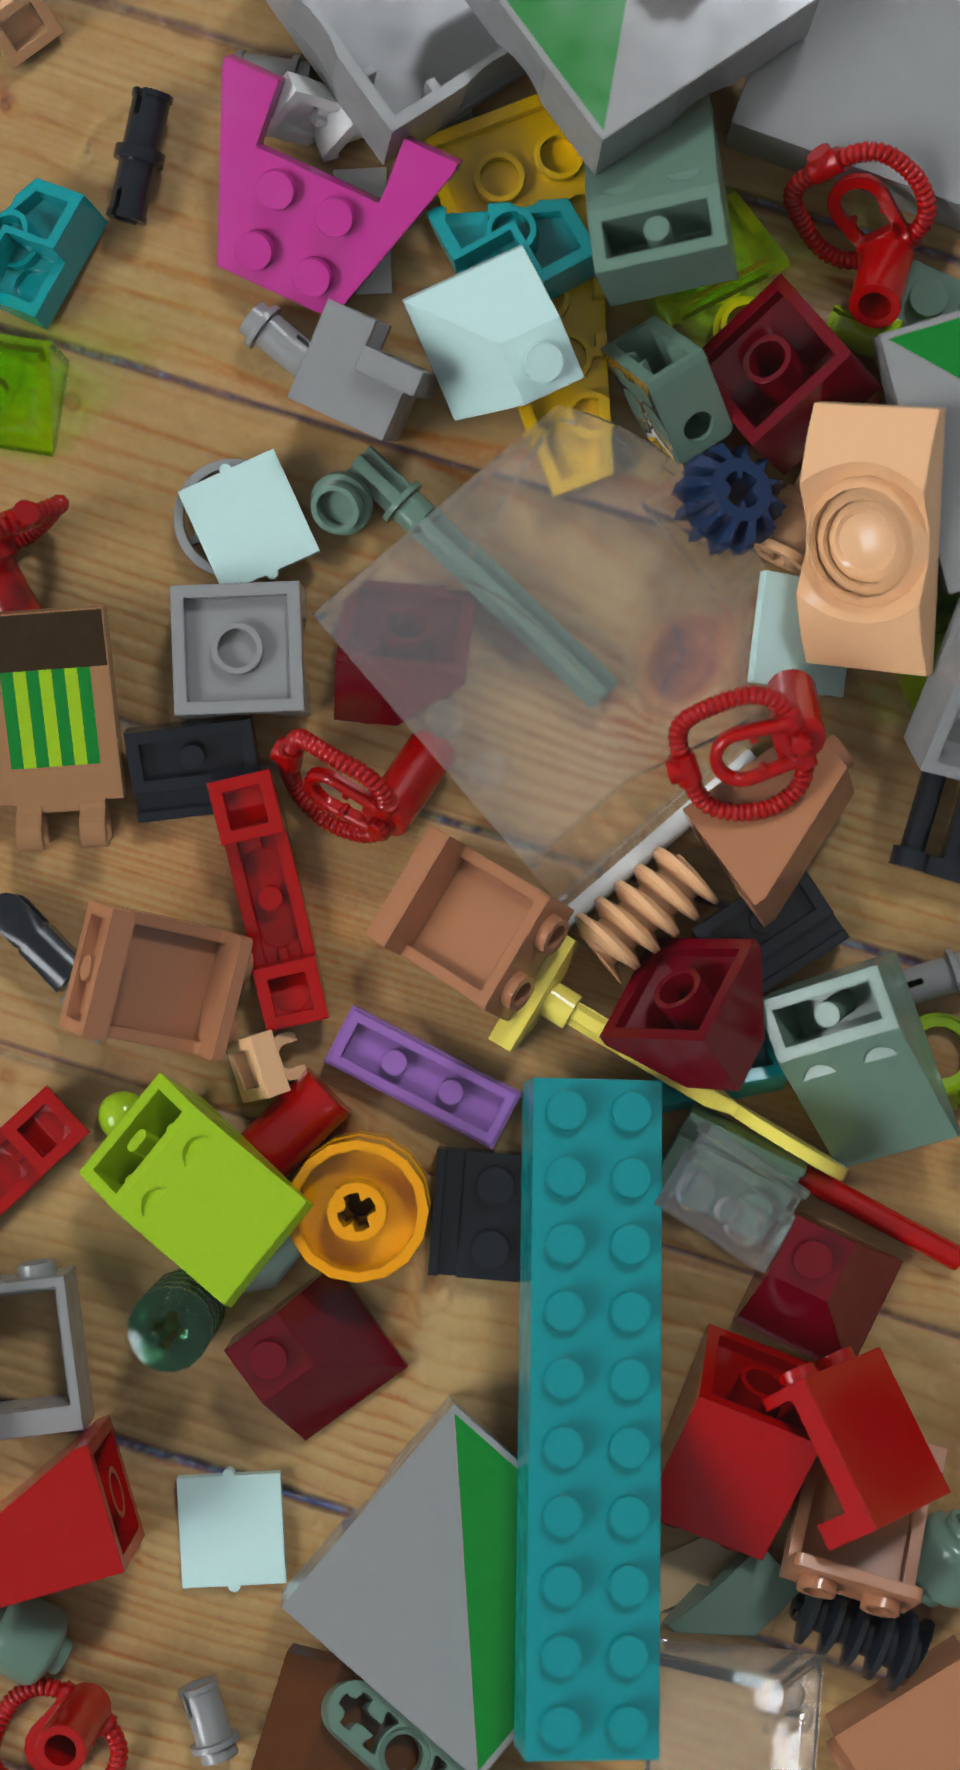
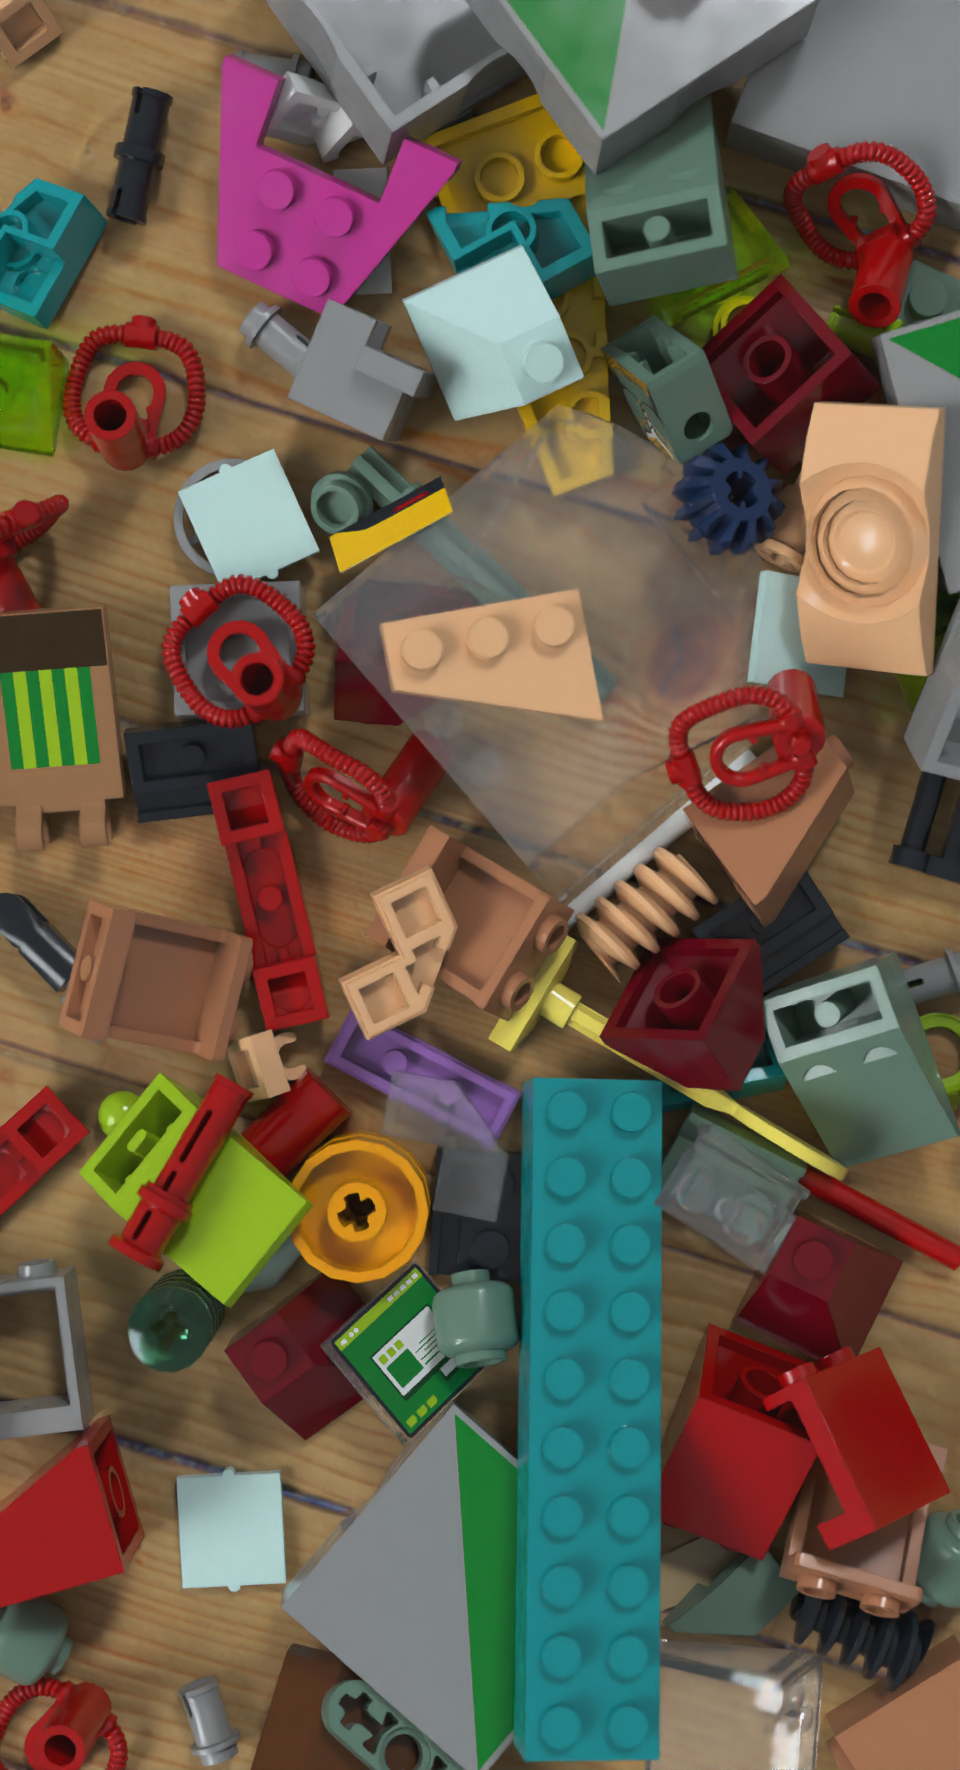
(110, 417): none -> red piece
(166, 1200): none -> red pin
(258, 679): none -> red piece
(391, 524): none -> yellow sticker
(394, 1356): none -> tile
(403, 981): none -> light nougat tile
(472, 1157): none -> clear tile
(476, 1319): none -> sand green head
(499, 654): none -> light nougat wing

